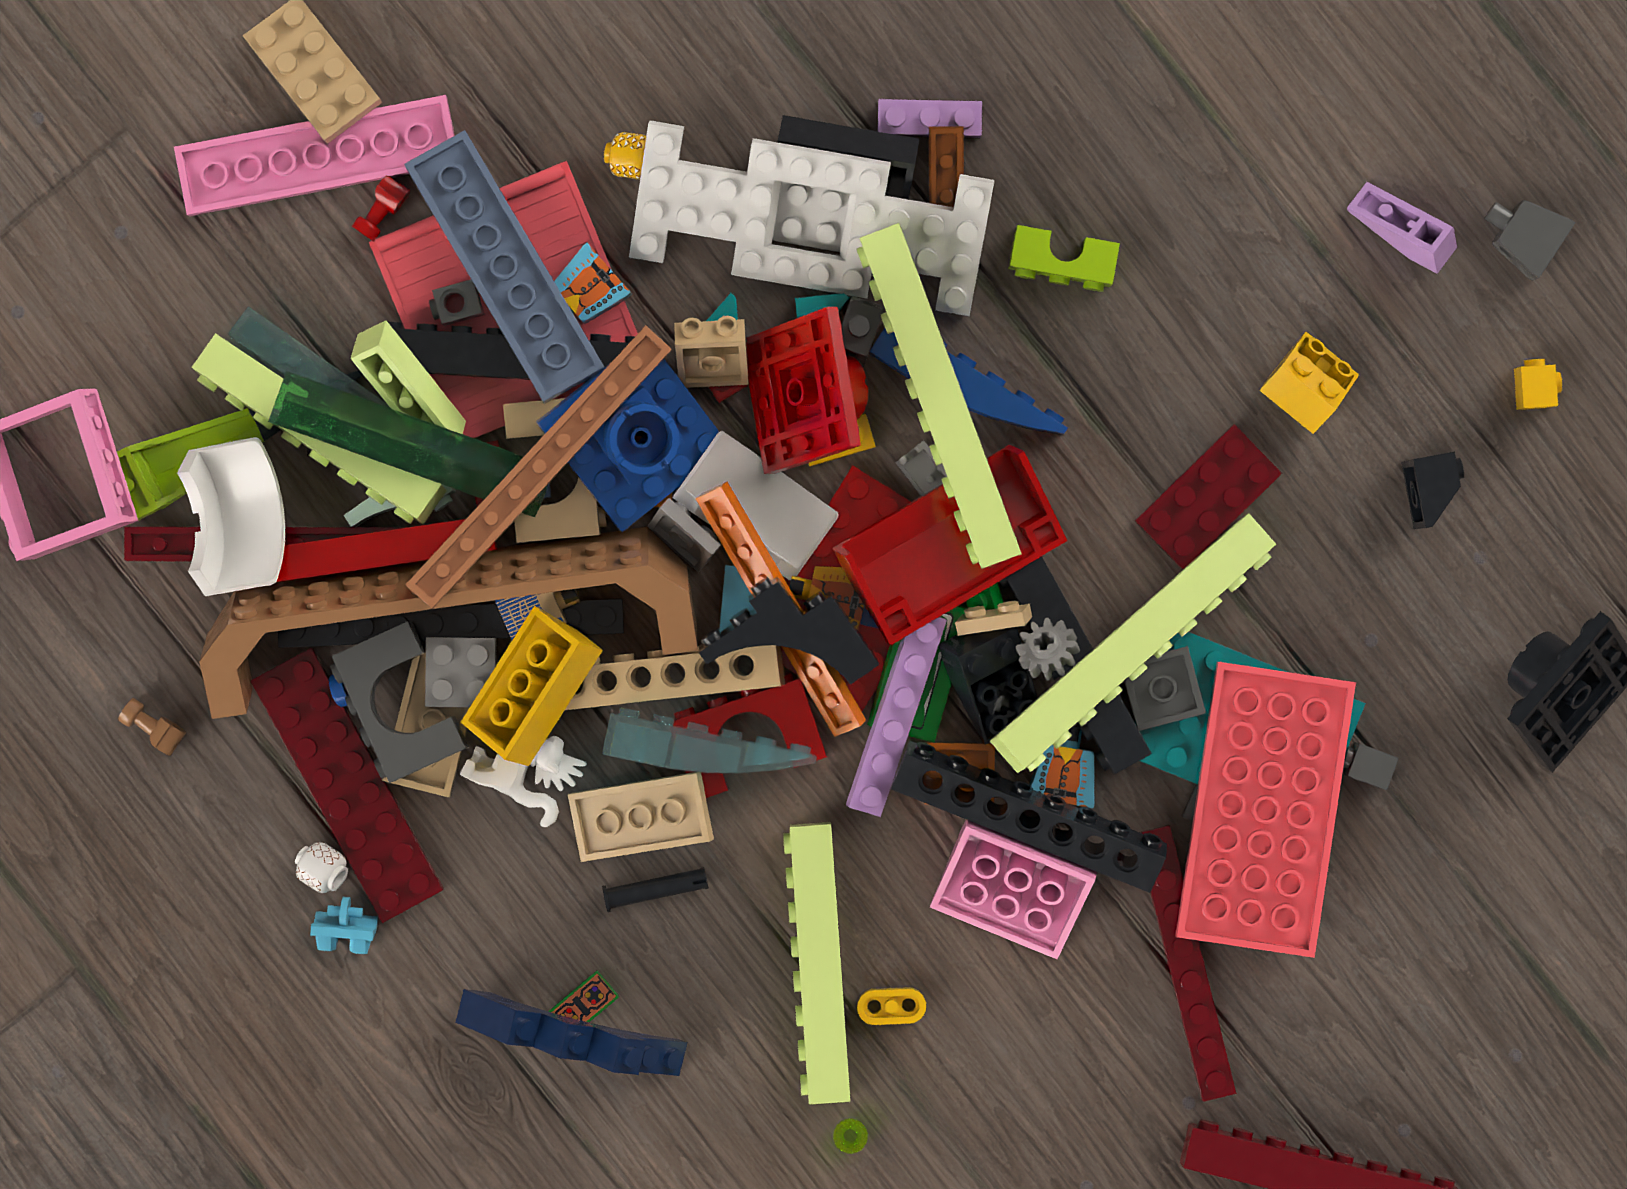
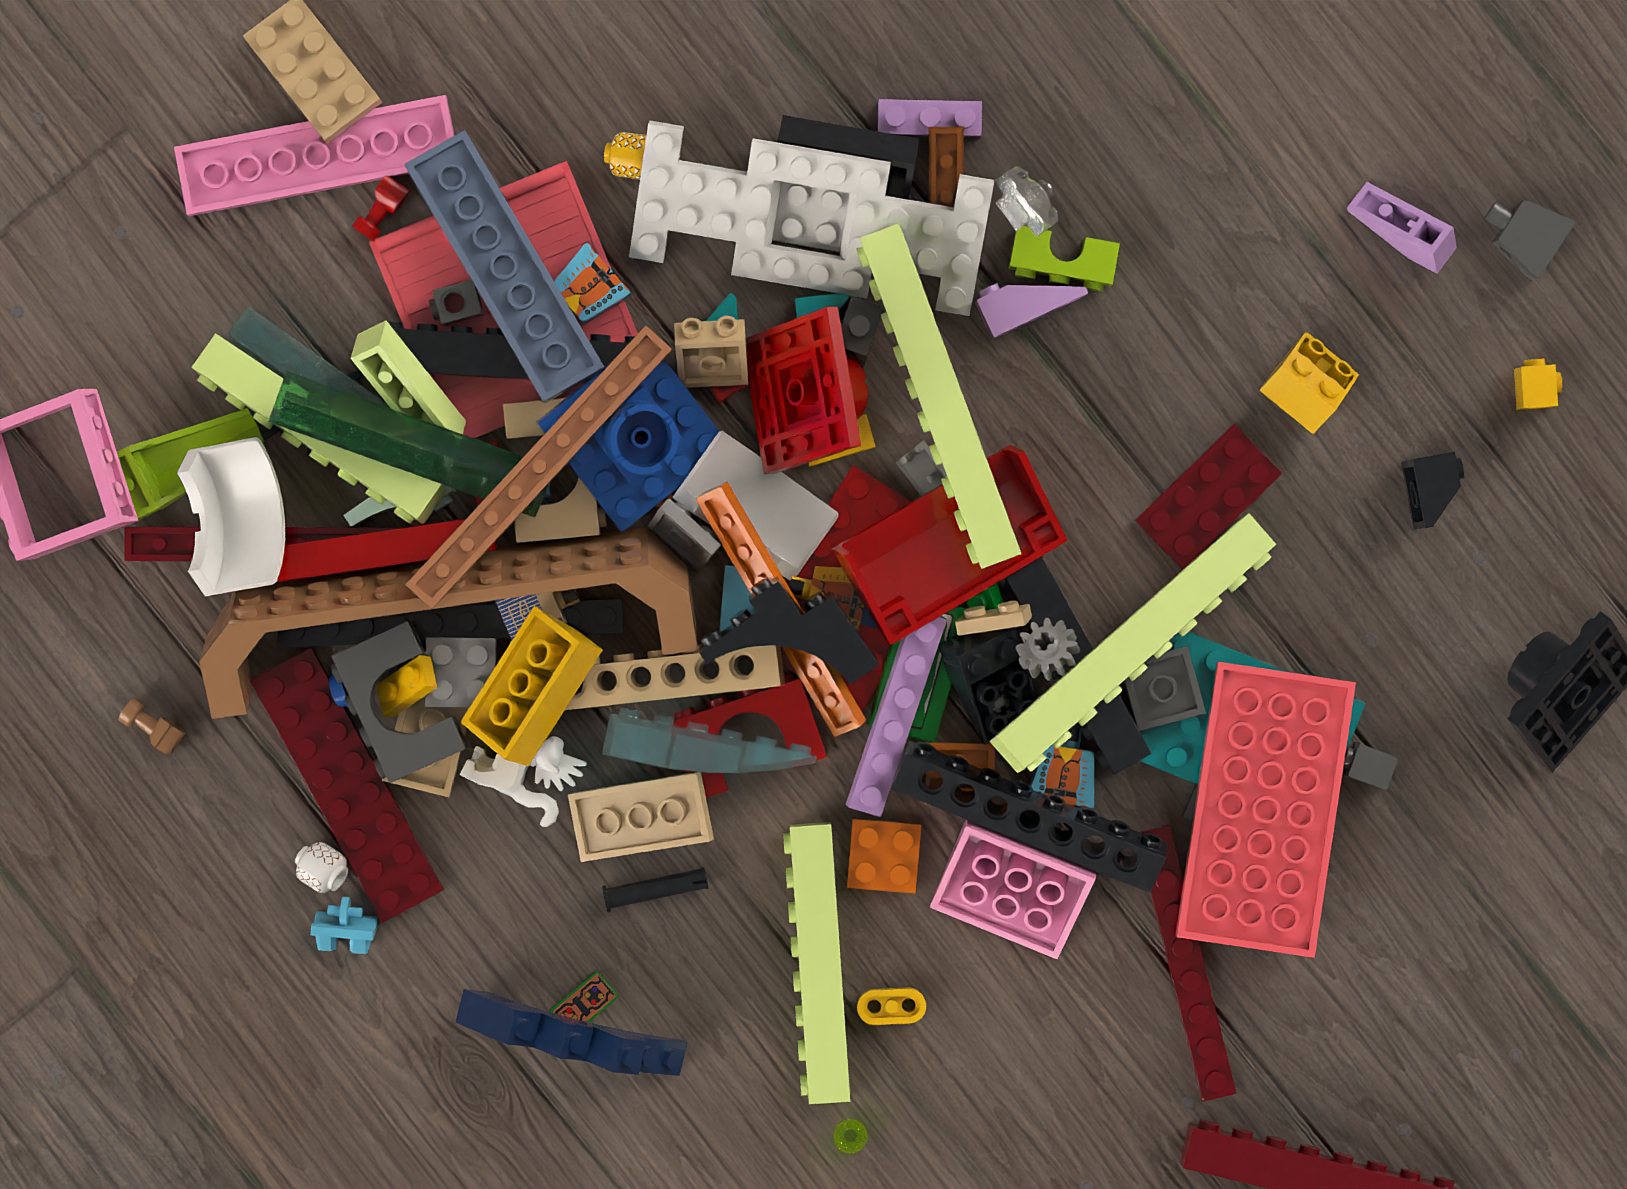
(406, 686): none -> yellow plate
(884, 855): none -> orange plate
(982, 393): blue slope -> none
(1018, 305): none -> lavender slope
(1026, 201): none -> clear plate

